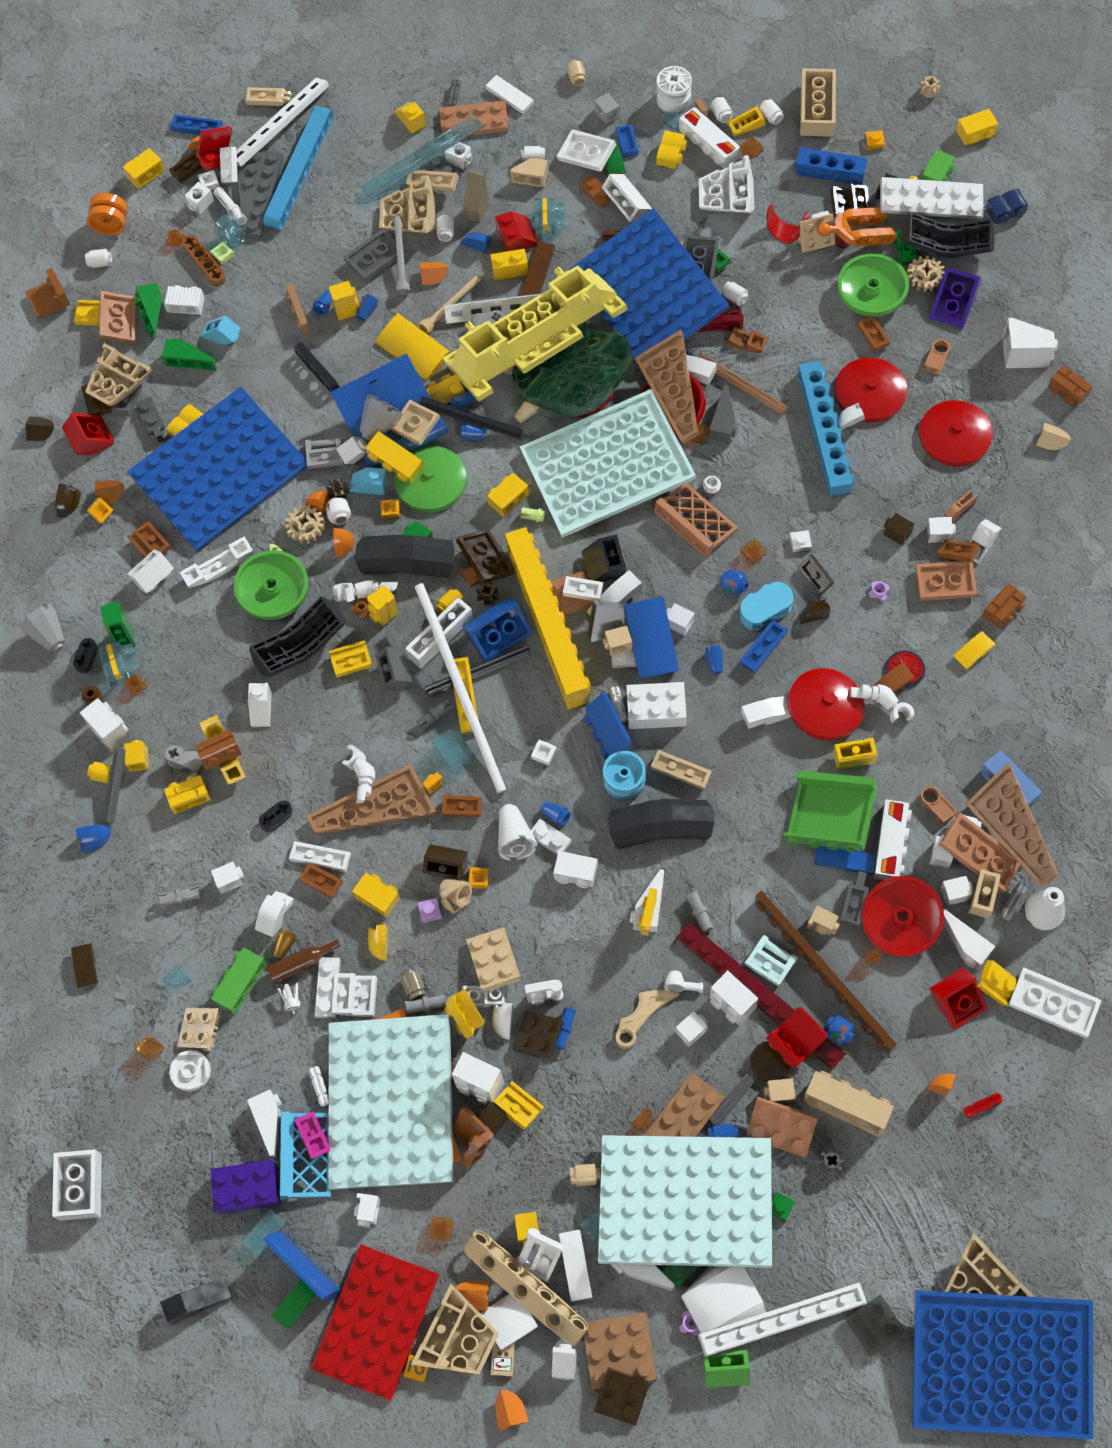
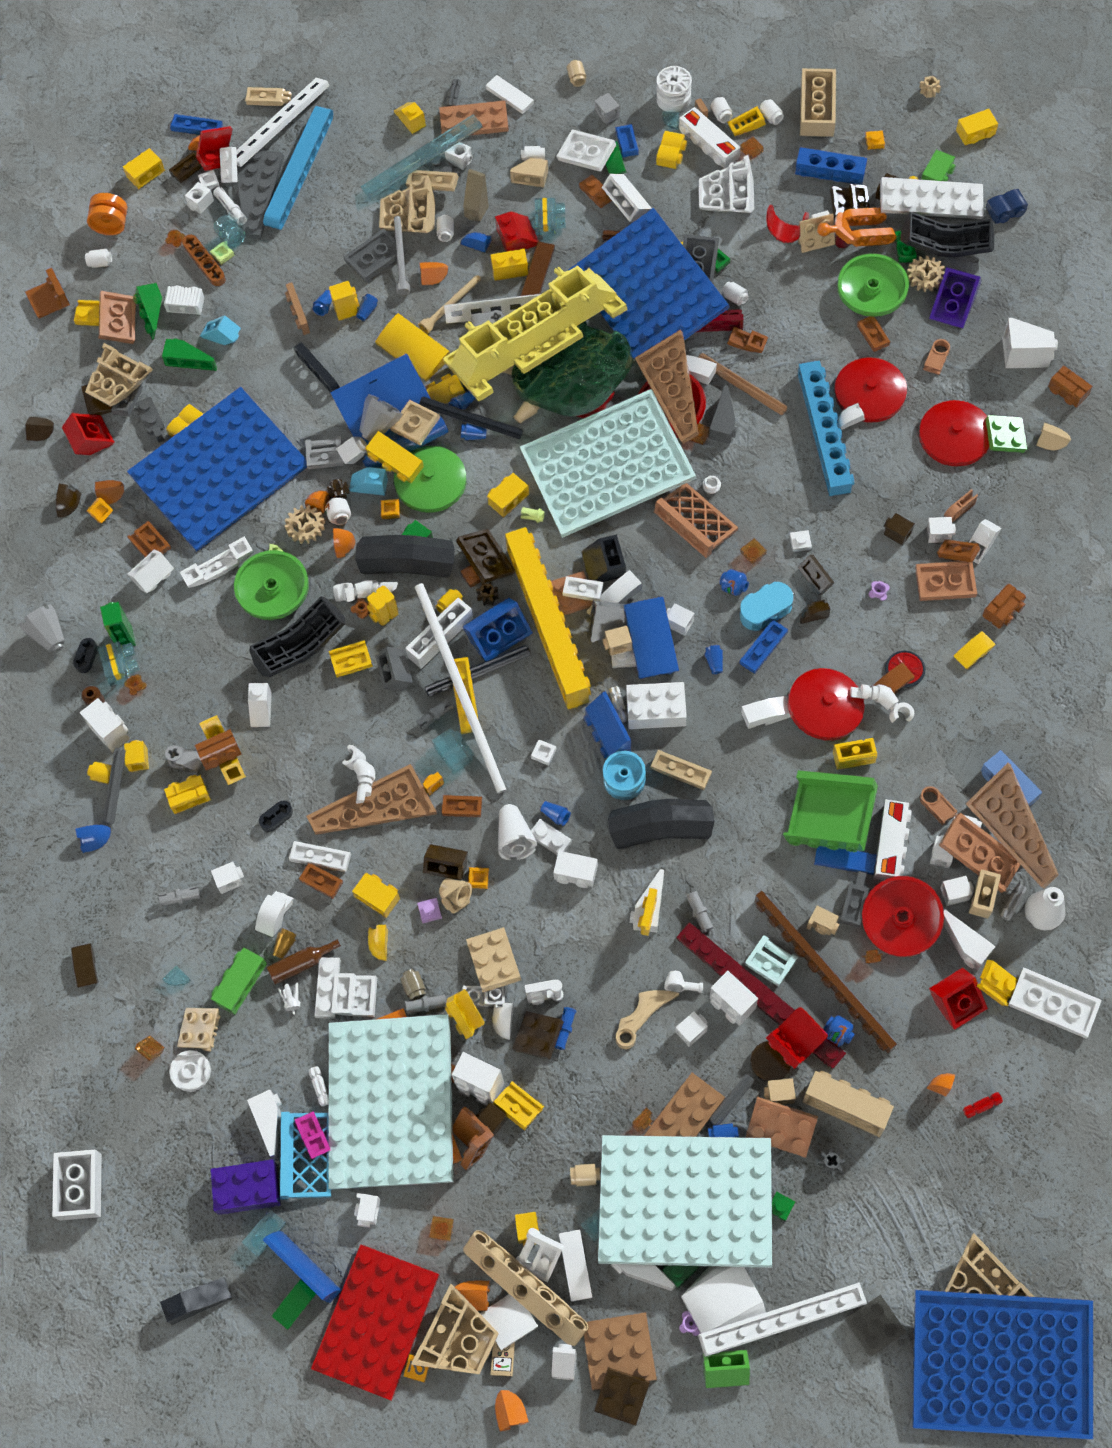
(1006, 434): none -> plate

